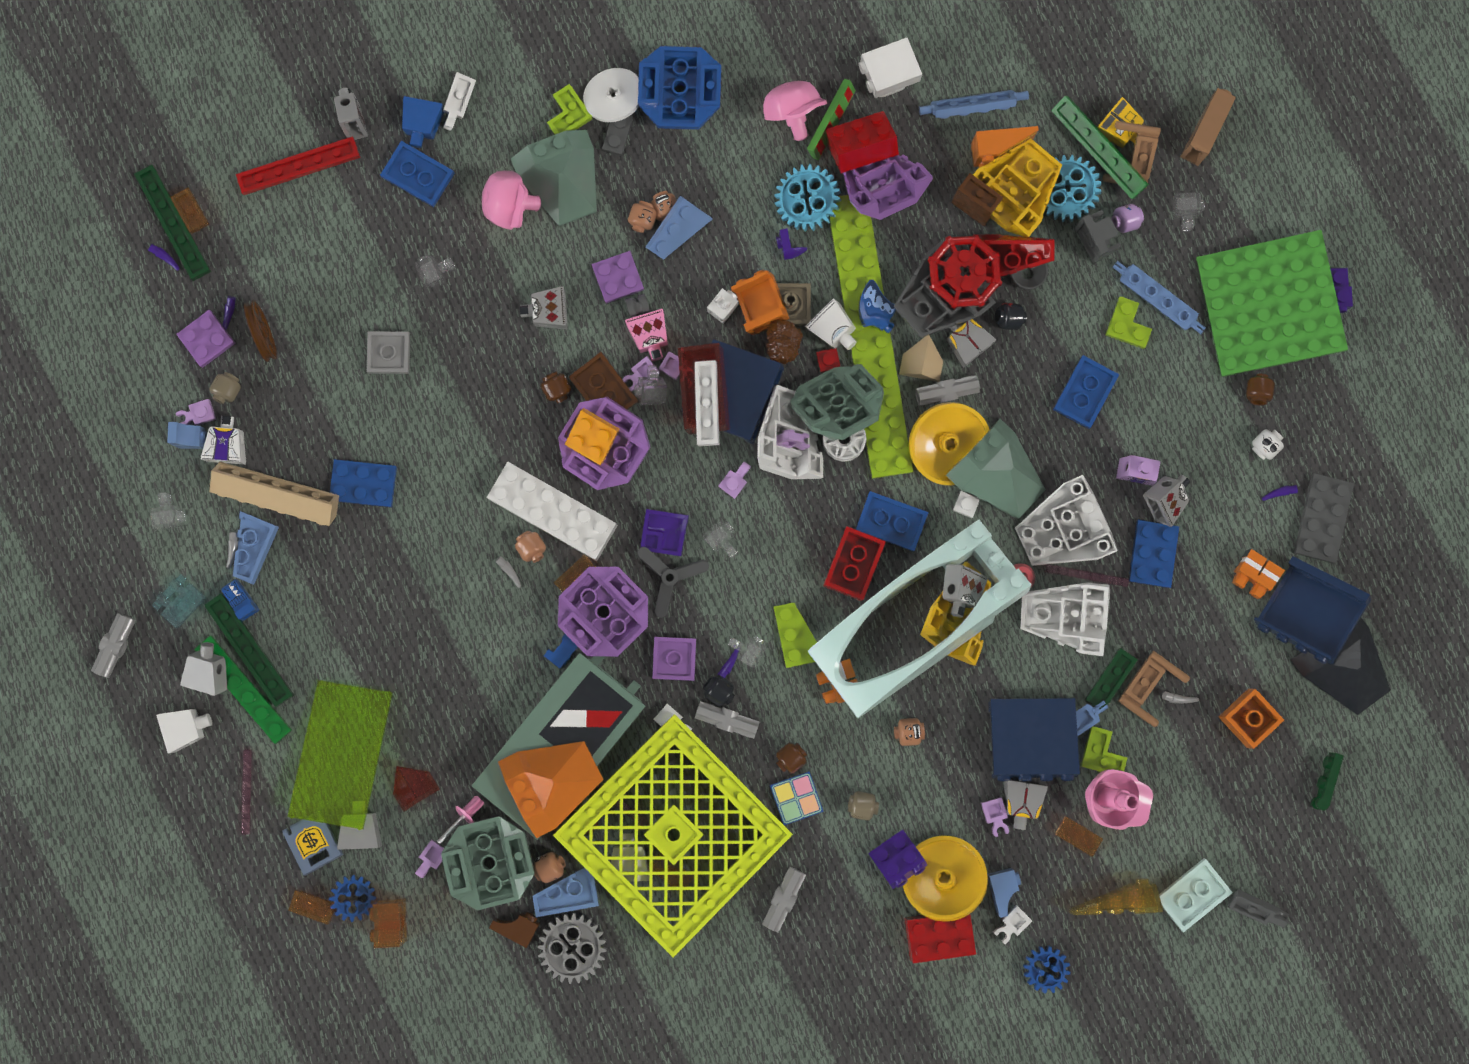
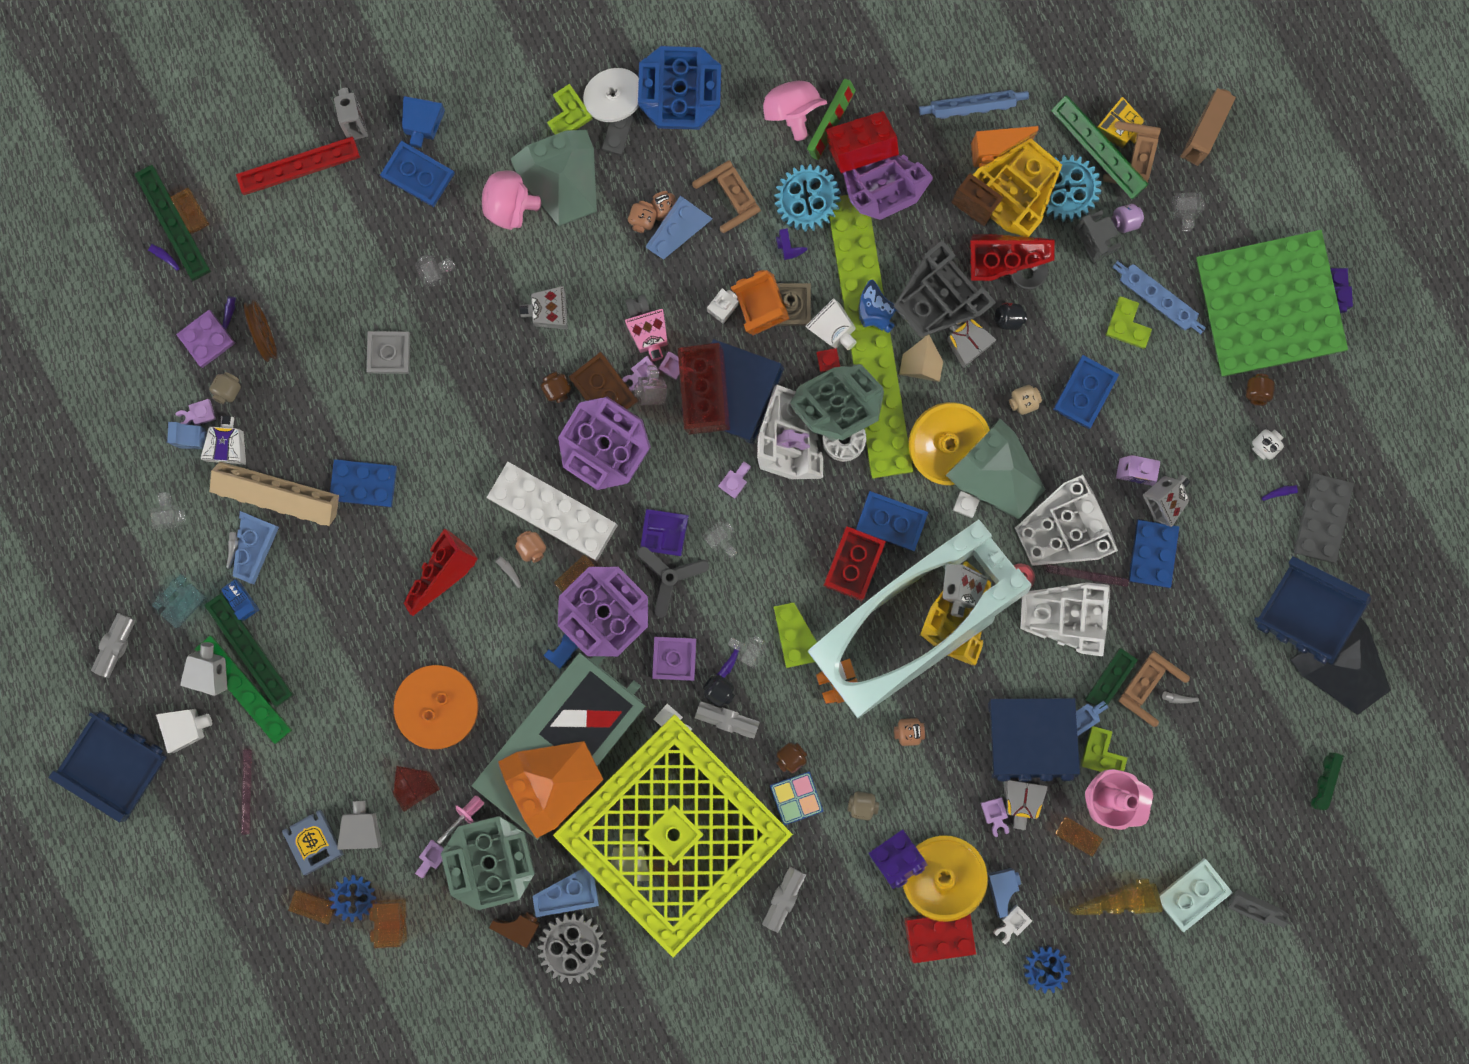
(109, 767): none -> dark blue panel
(340, 755): clear neon green piece -> none
(435, 707): none -> orange plate
(447, 565): none -> red wedge
(458, 99): white plate -> none
(549, 867): nougat head -> none
(592, 436): light orange plate -> none
(617, 277): medium lavender plate -> none
(706, 403): white plate -> none
(735, 191): none -> medium nougat plate
(783, 341): reddish brown hair -> none
(890, 68): white brick -> none
(947, 390): light grey piece -> none
(965, 283): red plate -> none
(1025, 399): none -> tan head
(1251, 718): orange brick -> none
(1257, 571): orange hips -> none

